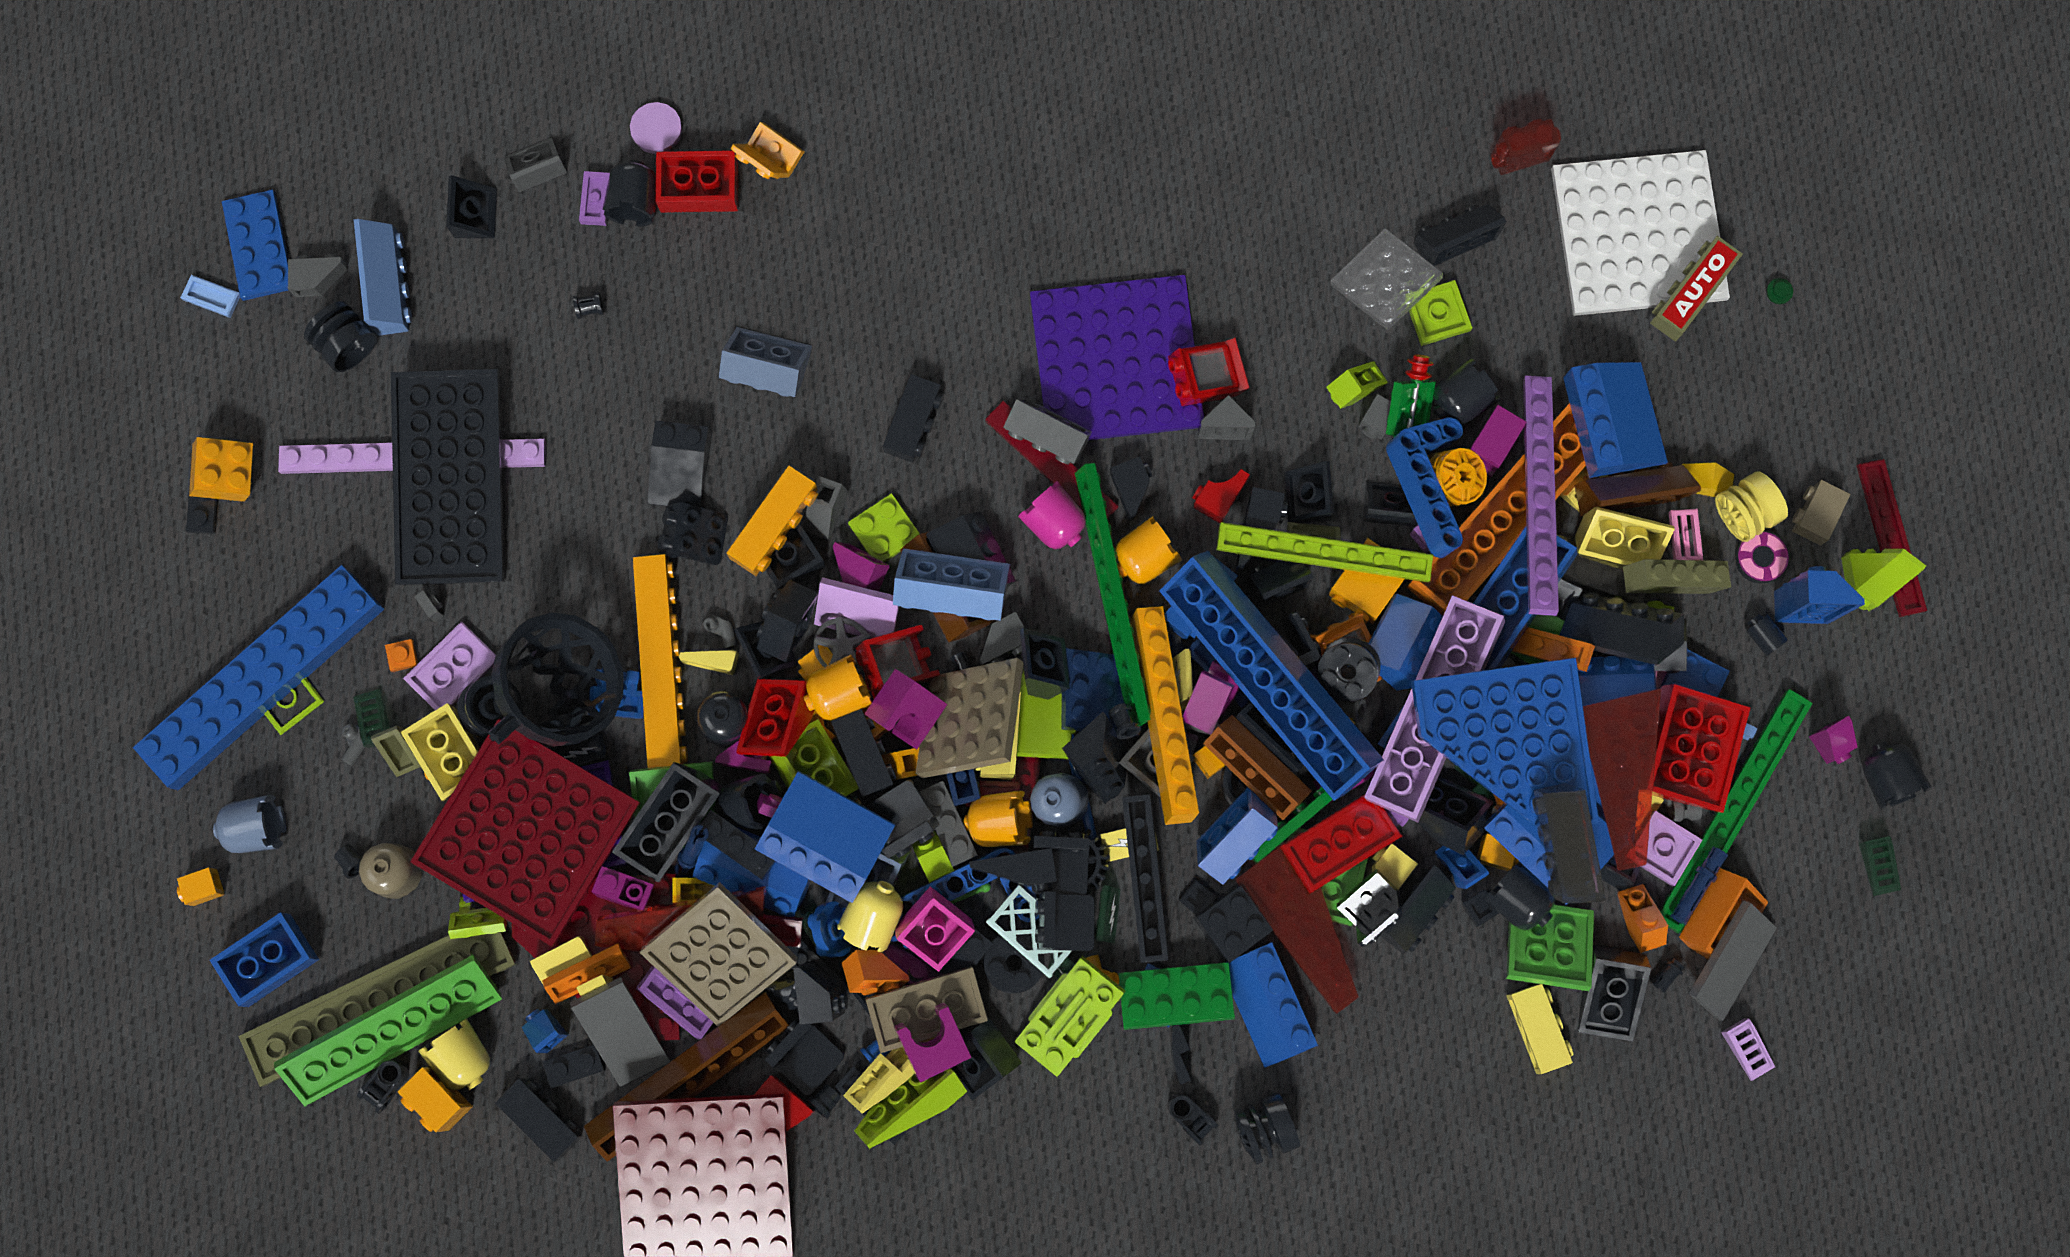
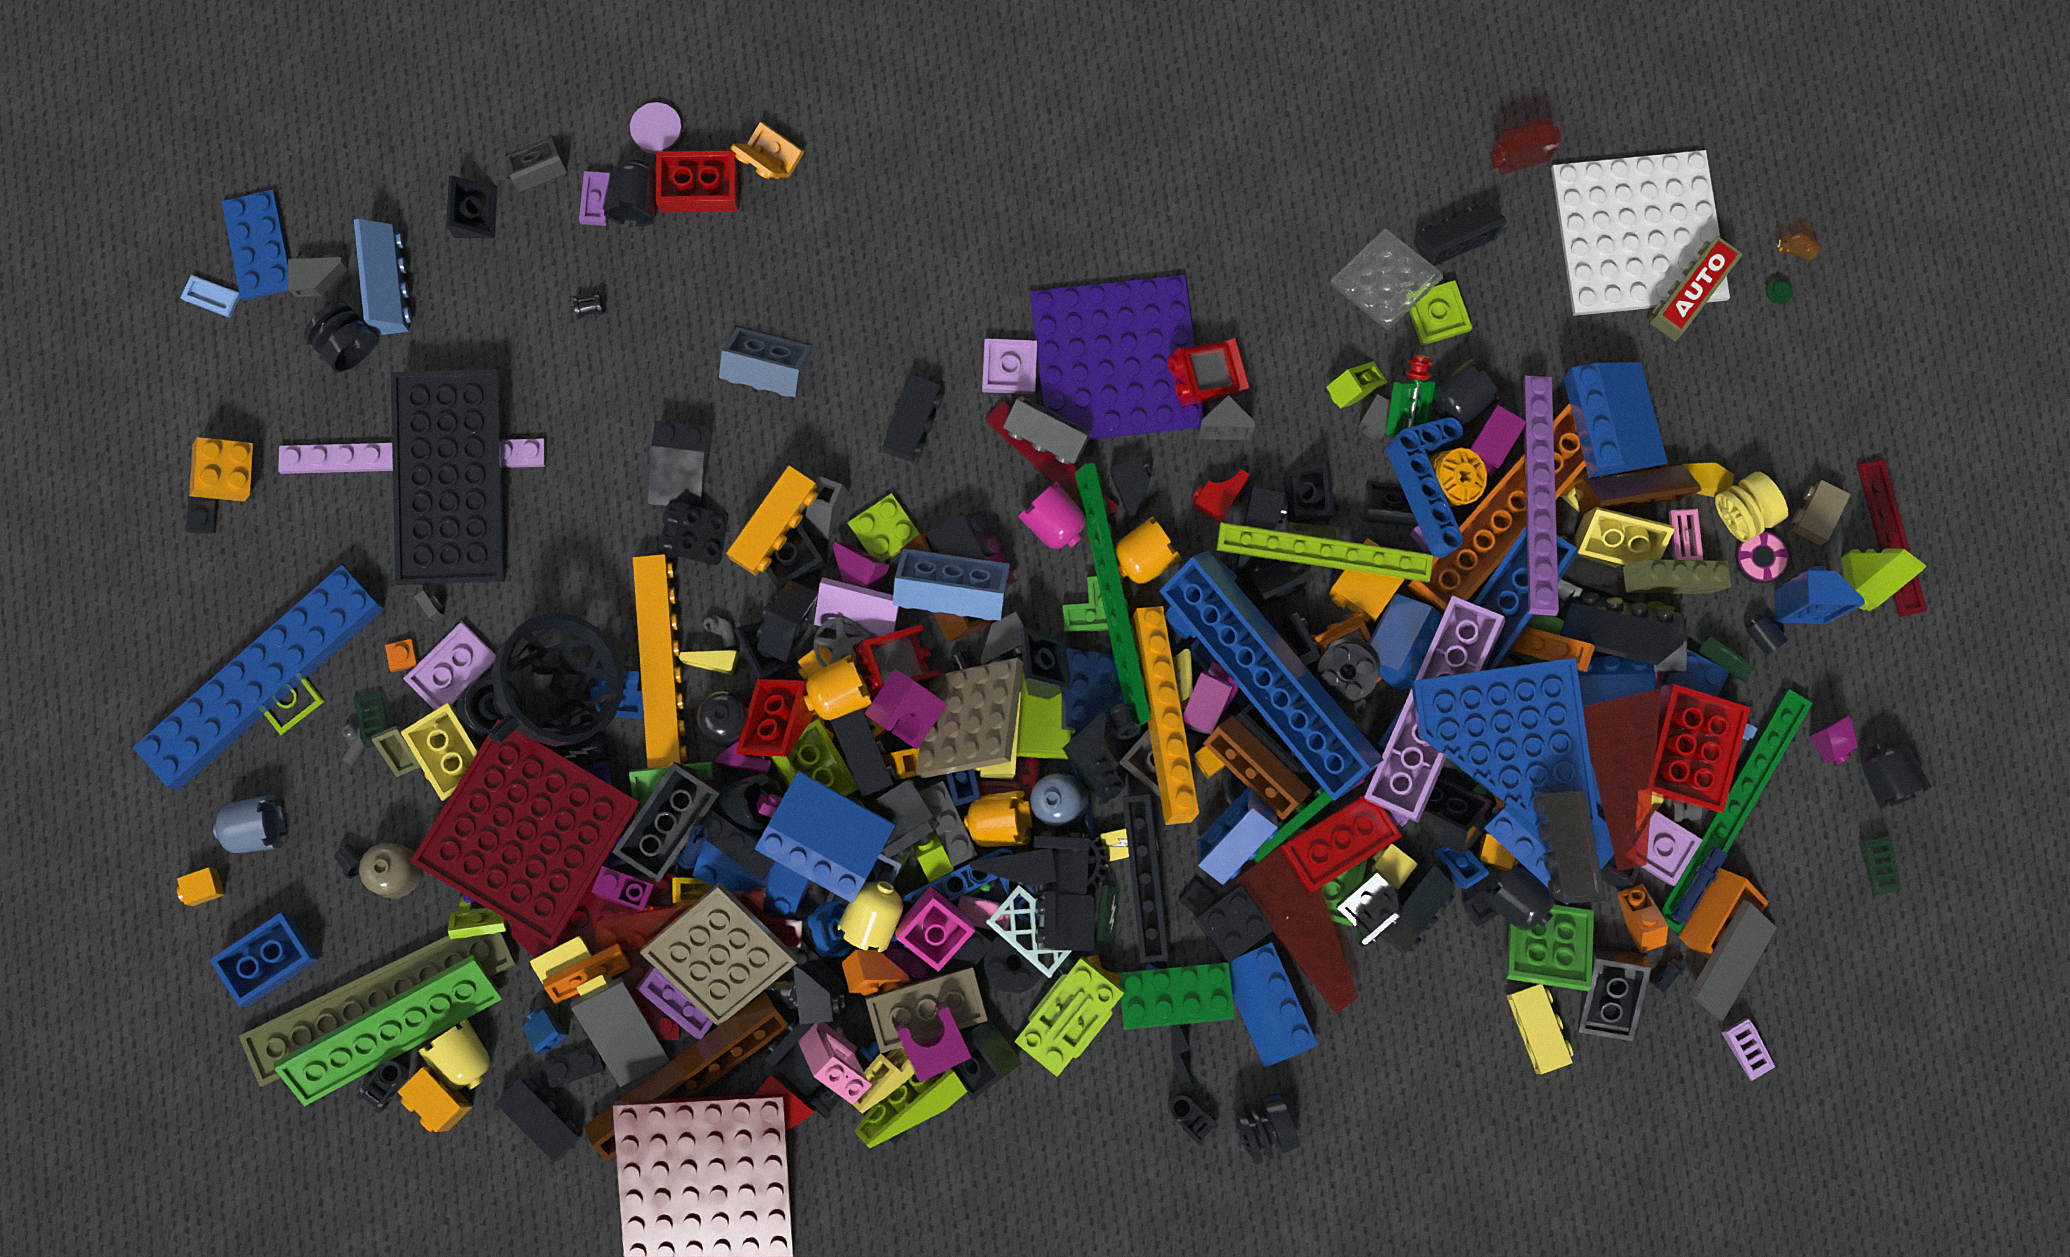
(834, 1062): none -> bright pink window
(980, 910): none -> bright pink tile
(1009, 366): none -> lavender plate
(1086, 616): none -> bright green plate
(1726, 658): none -> clear green slope
(1799, 244): none -> clear orange animal

